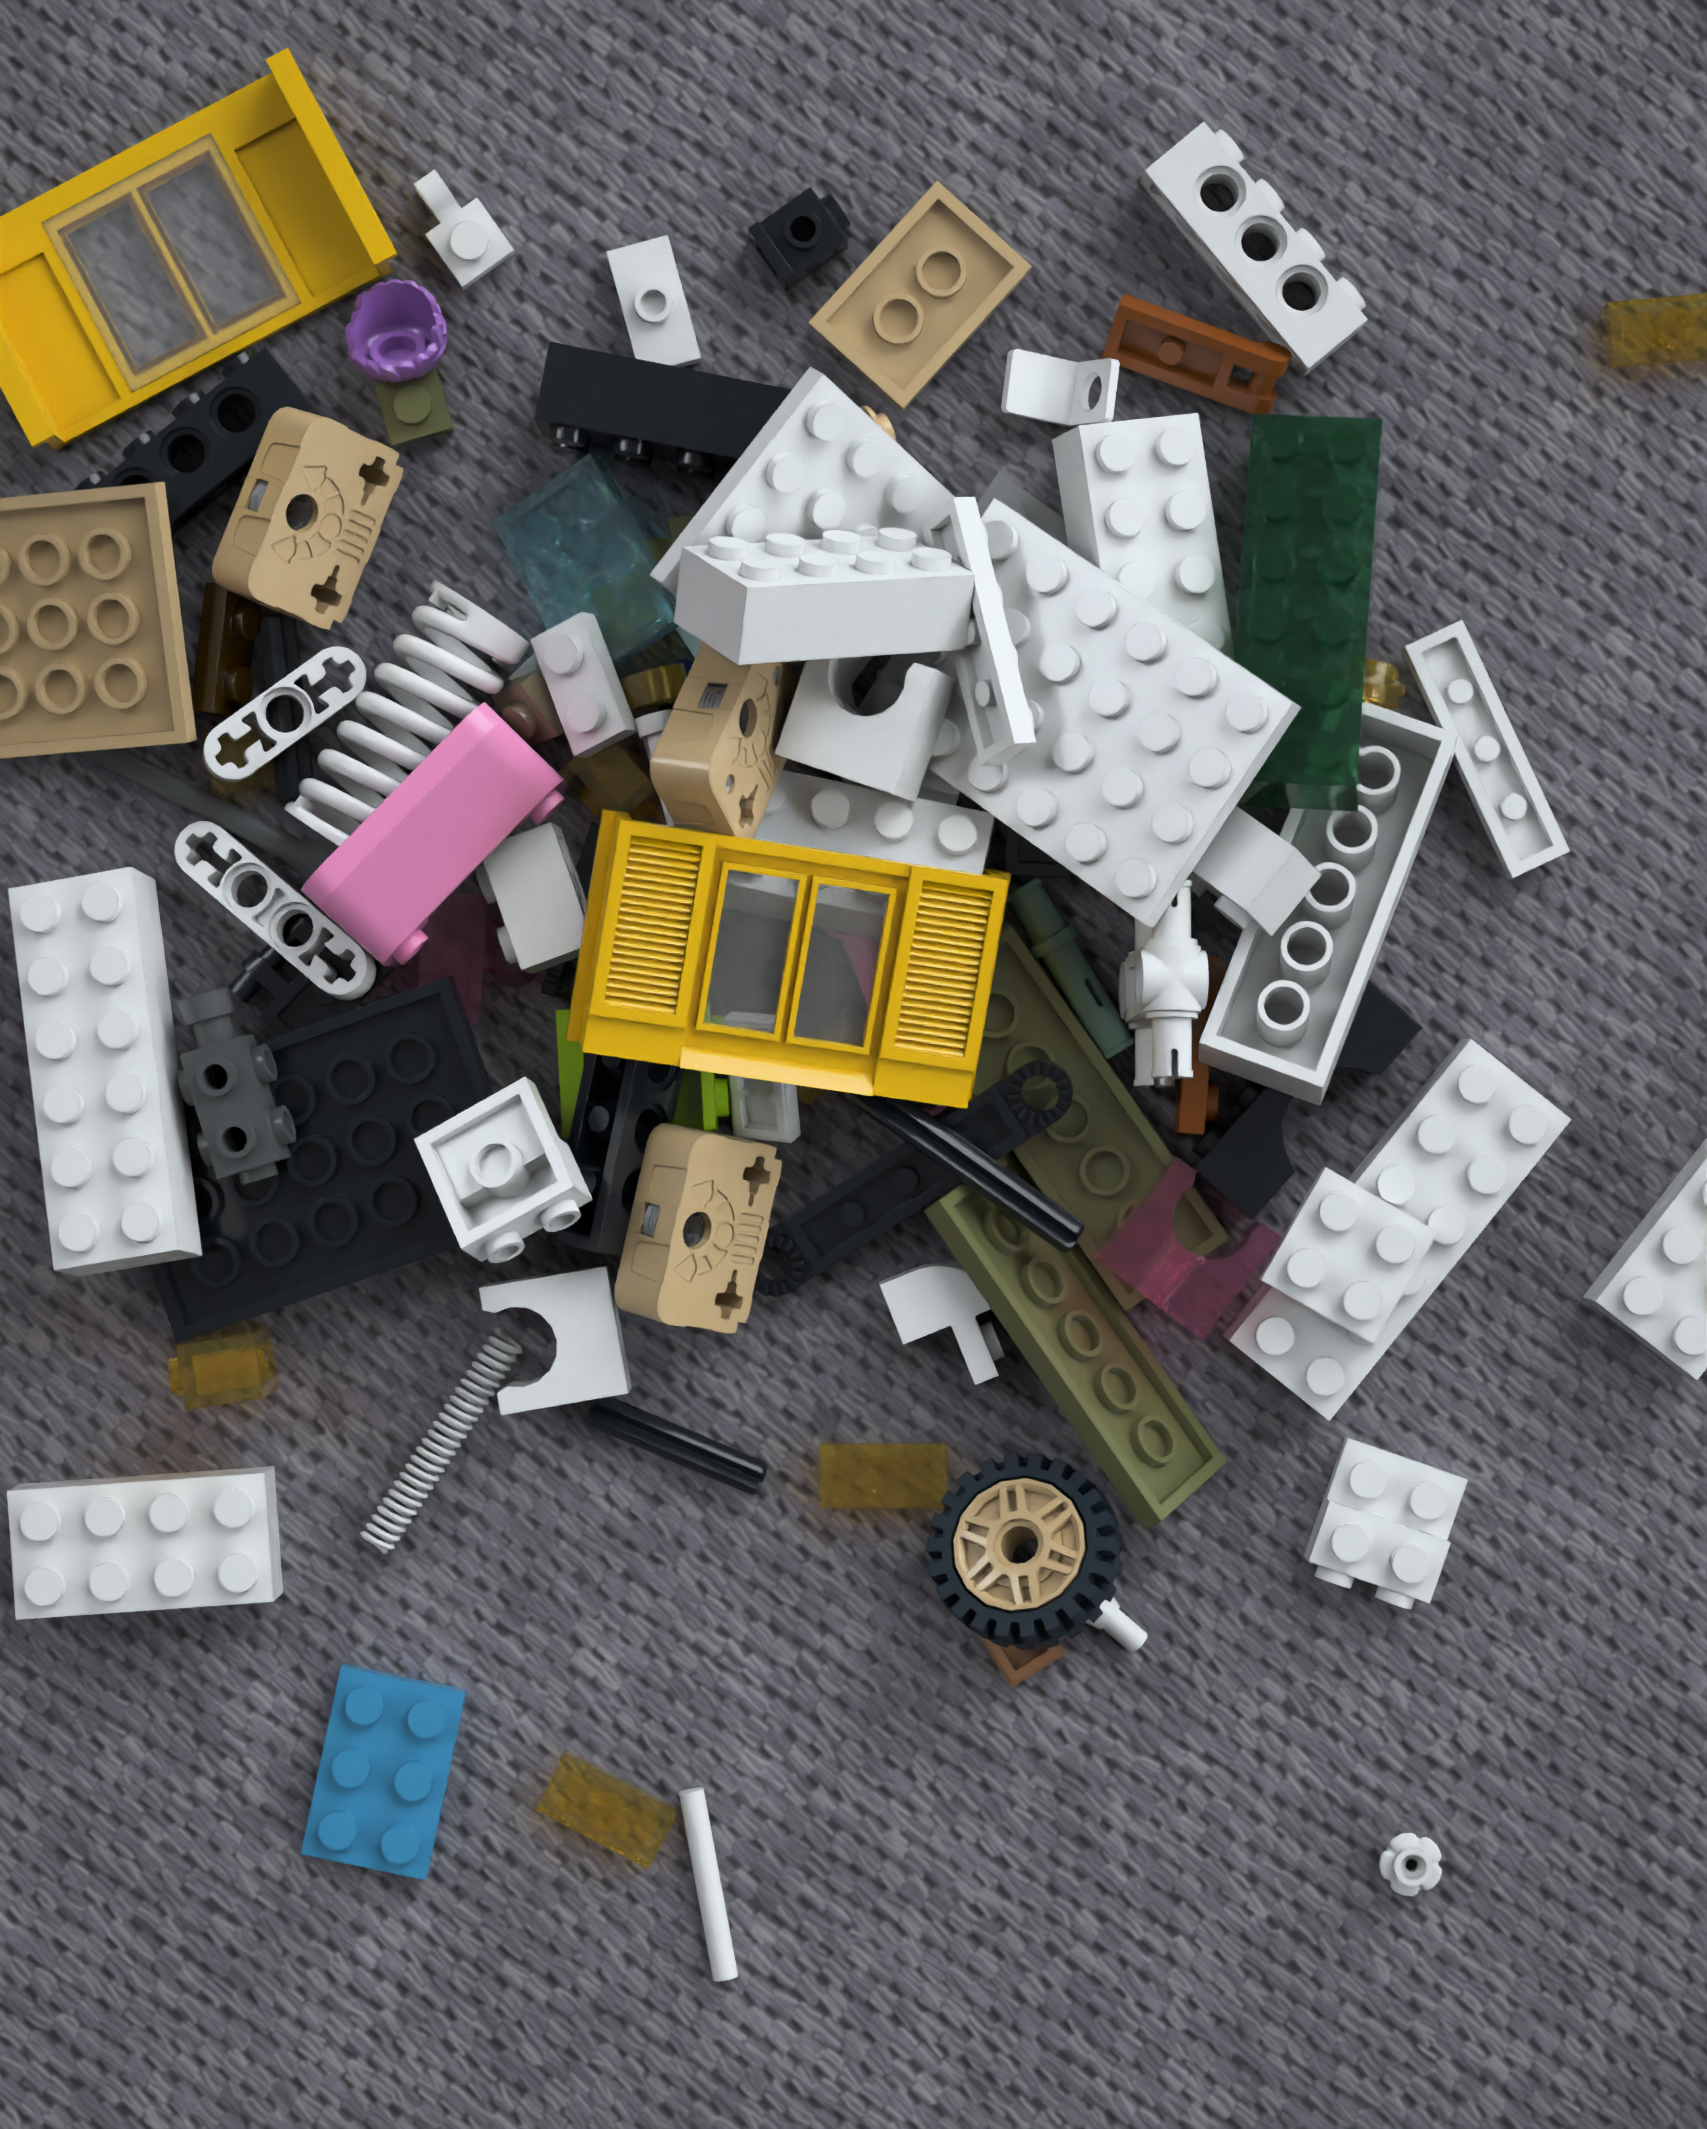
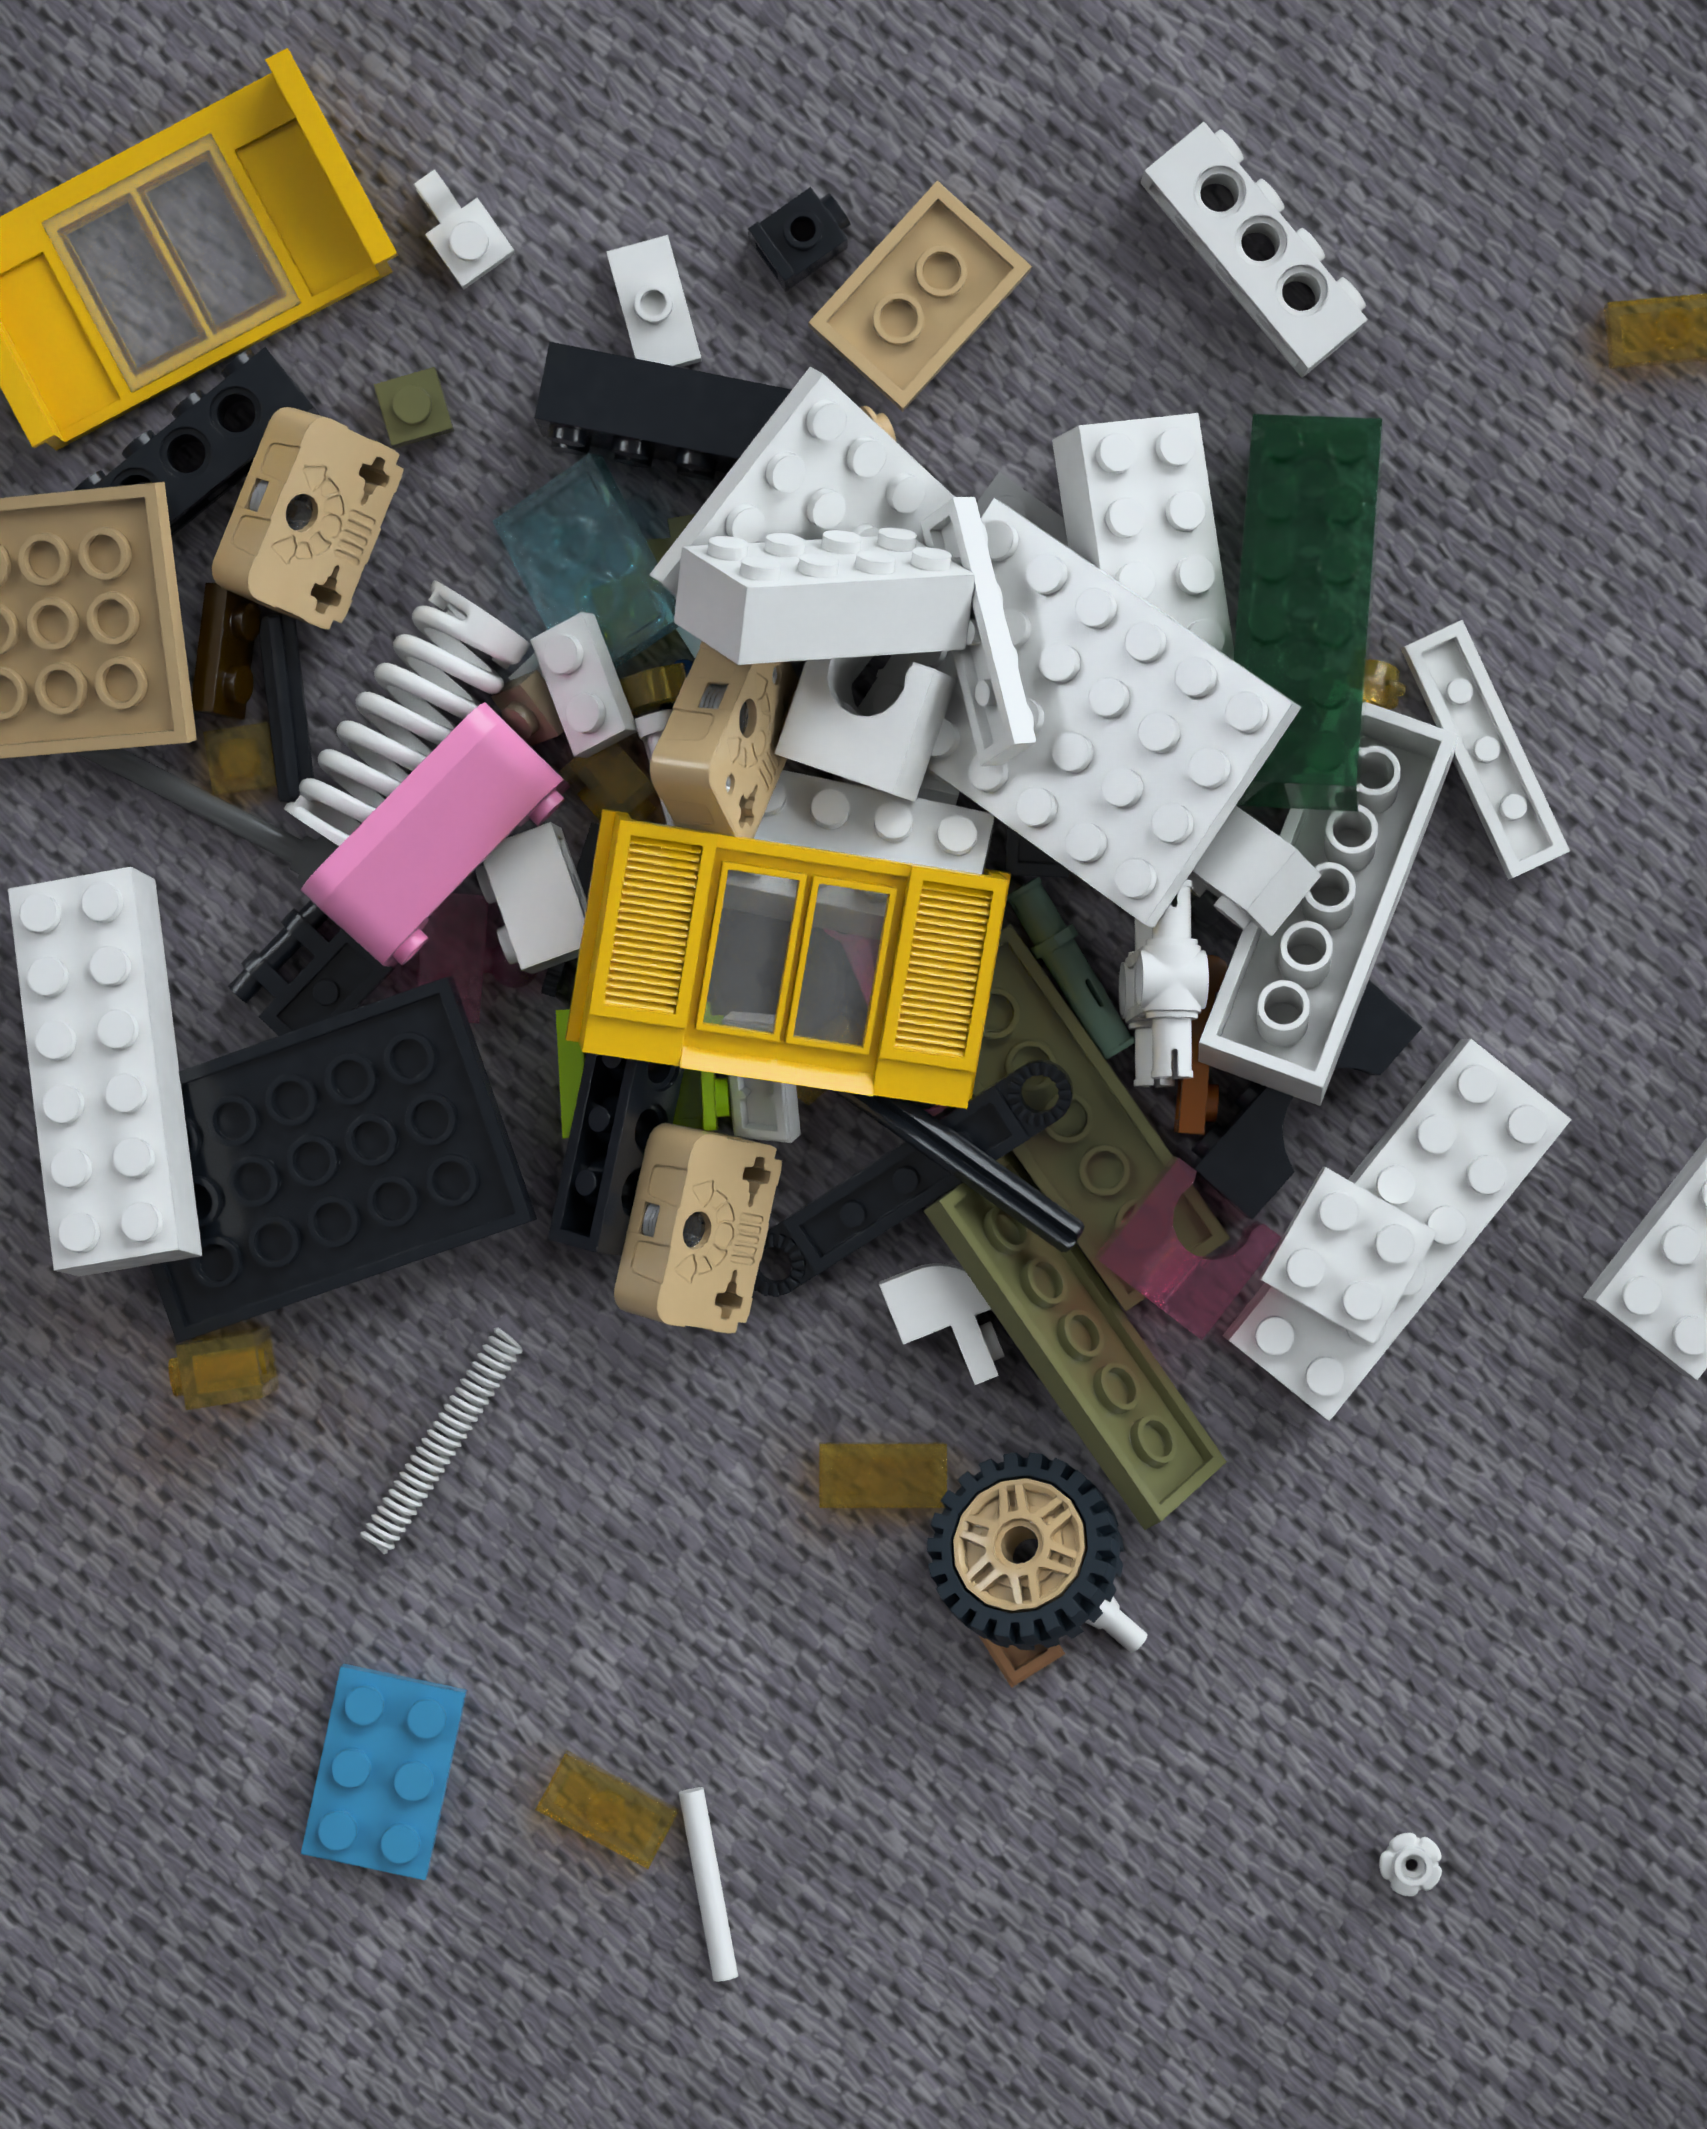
(144, 1543): white brick -> none
(243, 1100): dark grey brick -> none
(272, 913): white beam -> none
(313, 673): white beam -> none
(396, 331): medium lavender hair -> none
(503, 1173): white plate -> none
(587, 1332): white piece -> none
(677, 1444): black axle -> none
(1058, 388): white bracket -> none
(1196, 355): dark orange plate -> none
(1385, 1523): white plate -> none

